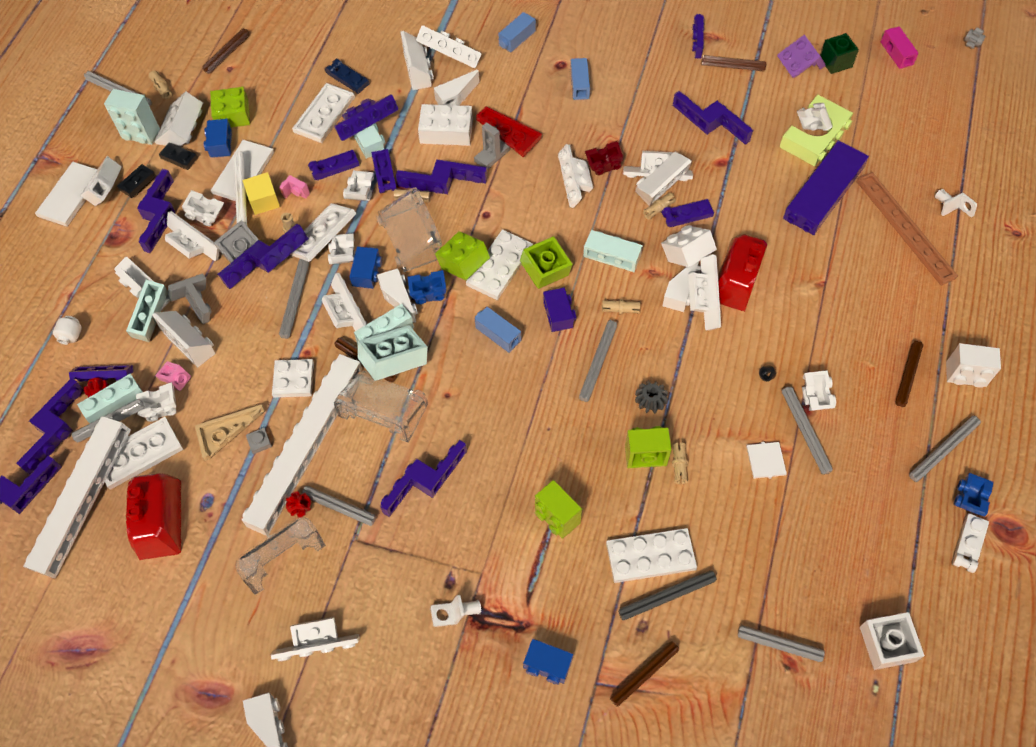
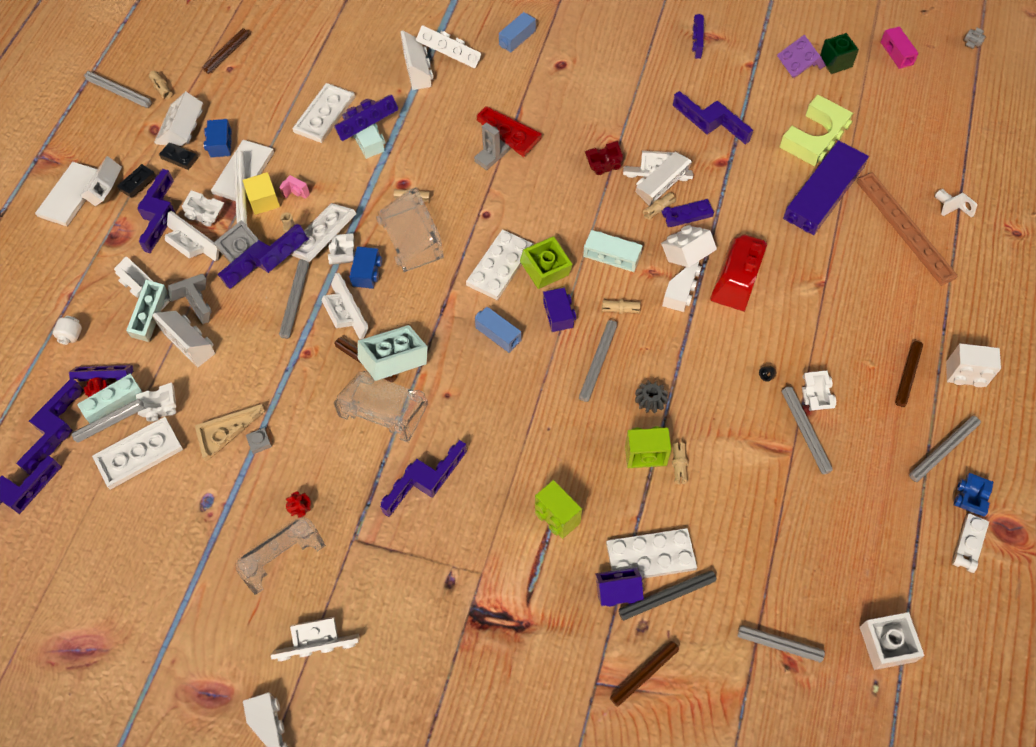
(77, 497): white brick -> none
(132, 116): light aqua brick -> none
(154, 515): red hips -> none
(173, 373): bright pink bracket -> none
(230, 105): lime brick -> none
(293, 378): white plate -> none
(300, 448): white brick -> none
(333, 165): dark purple plate -> none
(339, 506): light grey axle -> none
(347, 76): dark blue plate -> none
(359, 186): white cylinder -> none
(383, 170): dark purple plate -> none
(393, 319): light aqua brick -> none
(394, 291): white slope -> none
(427, 288): blue cylinder -> none
(442, 176): dark purple bracket -> none
(445, 124): white brick -> none
(455, 611): white bracket -> none
(456, 90): white slope -> none
(462, 255): lime brick -> none
(548, 662): blue brick -> none
(575, 175): white bracket -> none
(579, 78): medium blue brick -> none
(619, 586): none -> dark purple brick
(705, 292): white bracket -> none
(733, 63): reddish brown axle -> none
(766, 460): white piece -> none
(815, 117): white cylinder -> none

